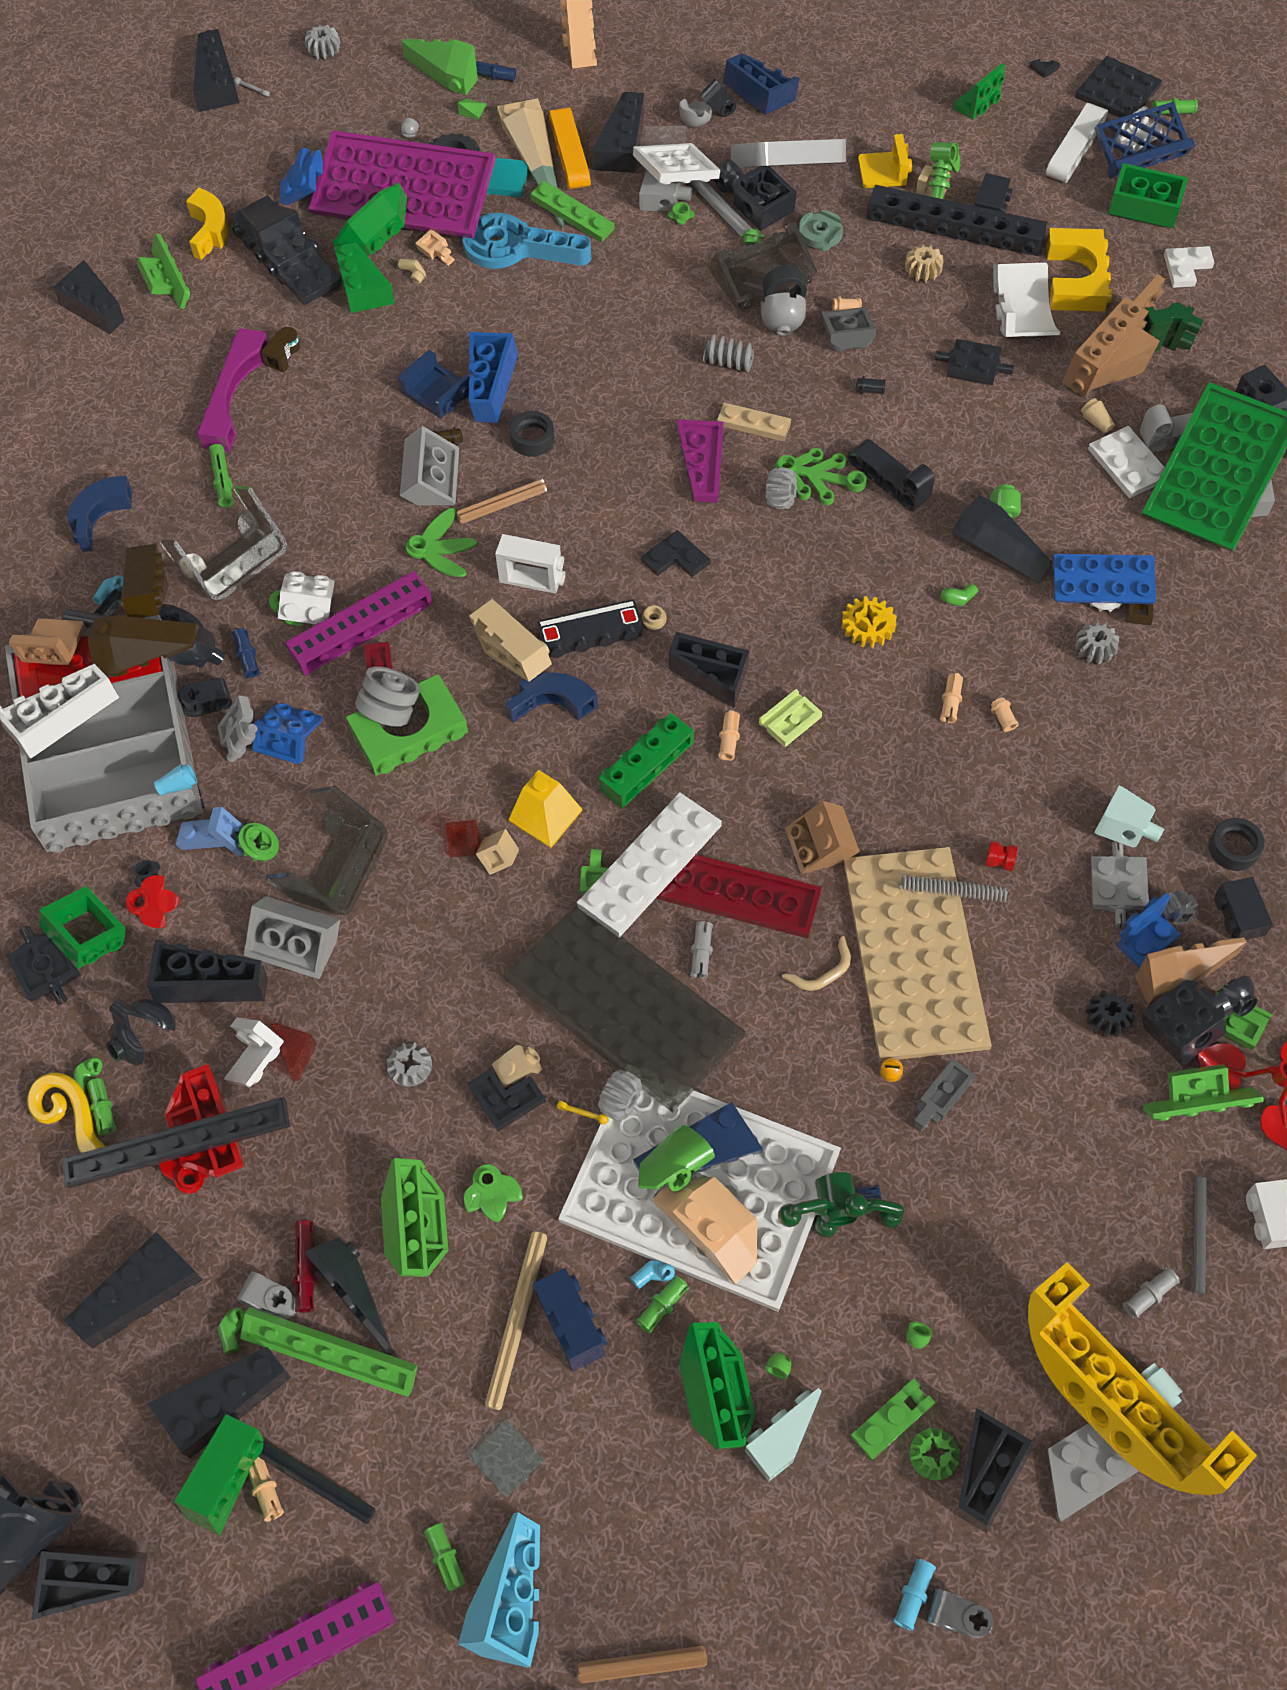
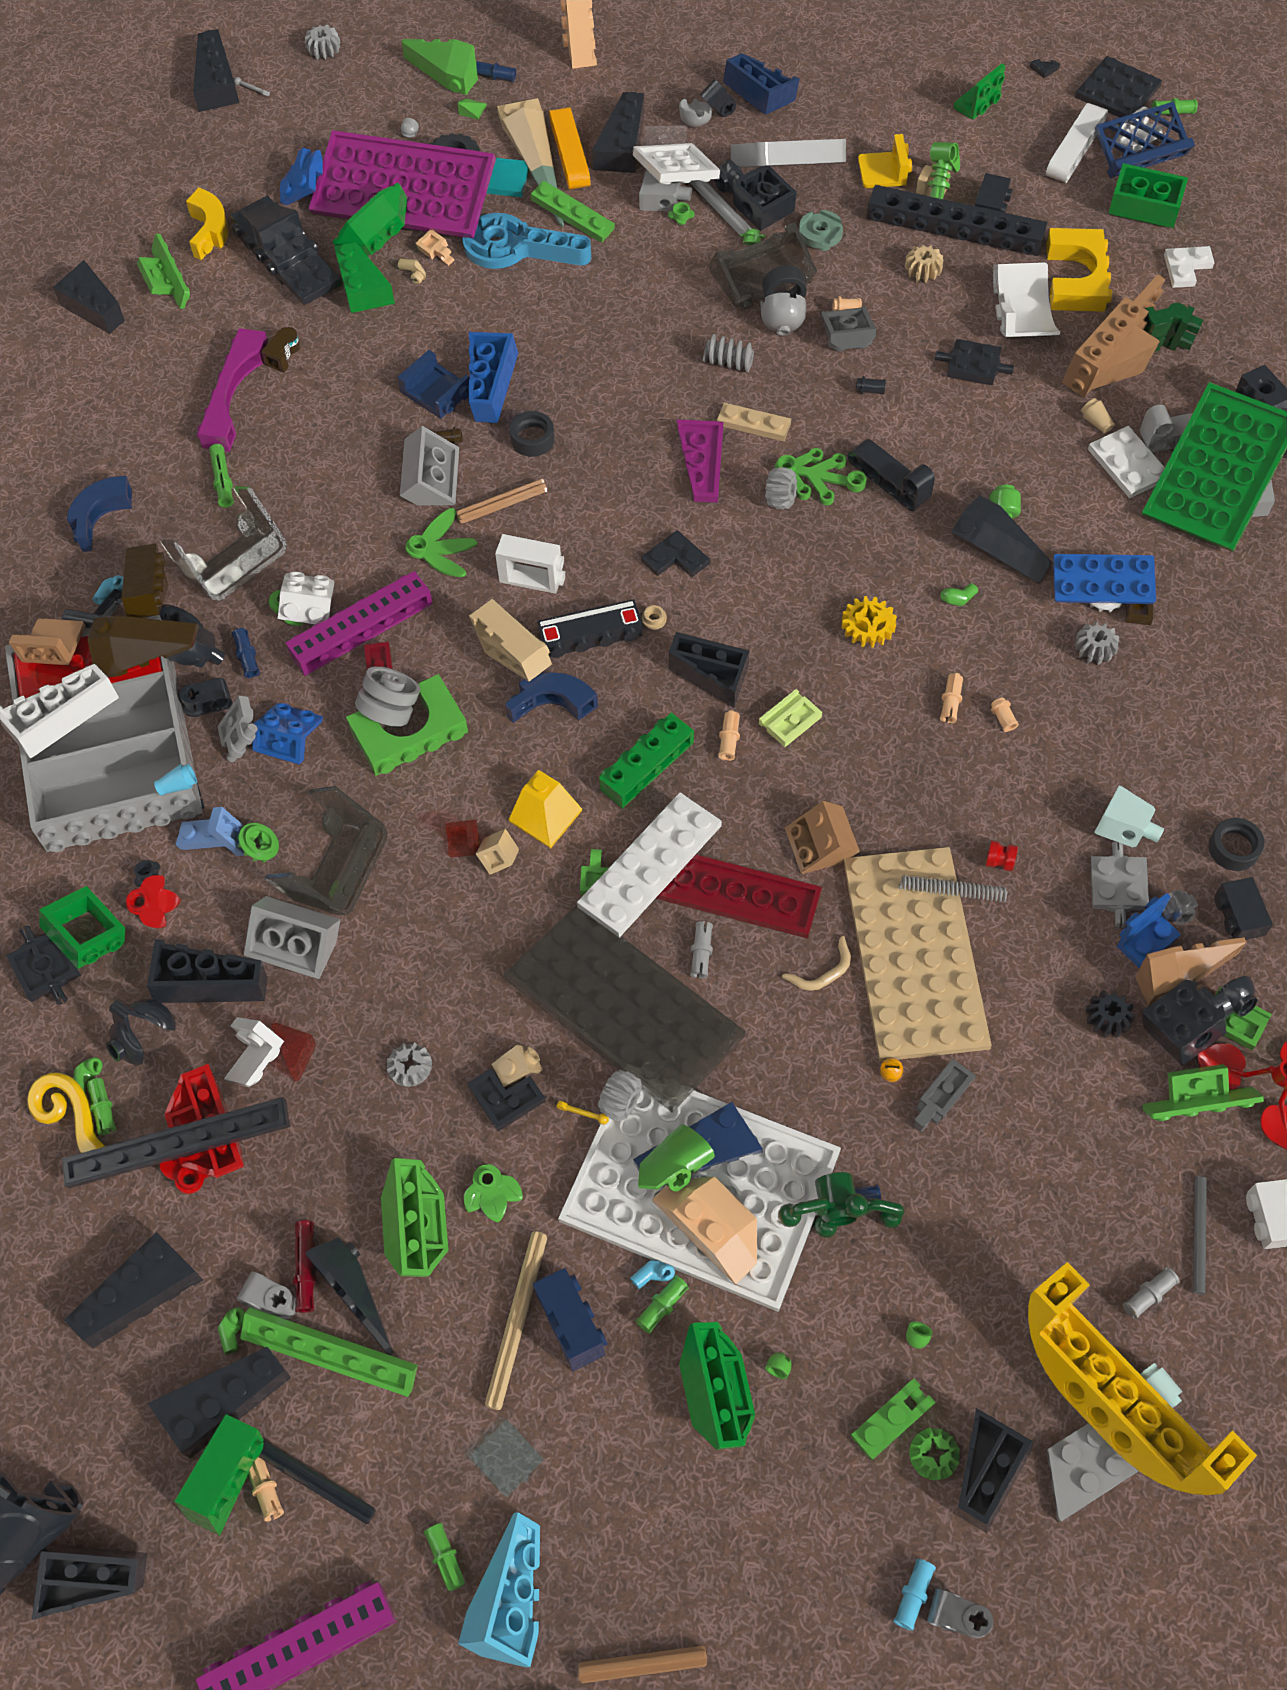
(778, 1445): light aqua slope -> none

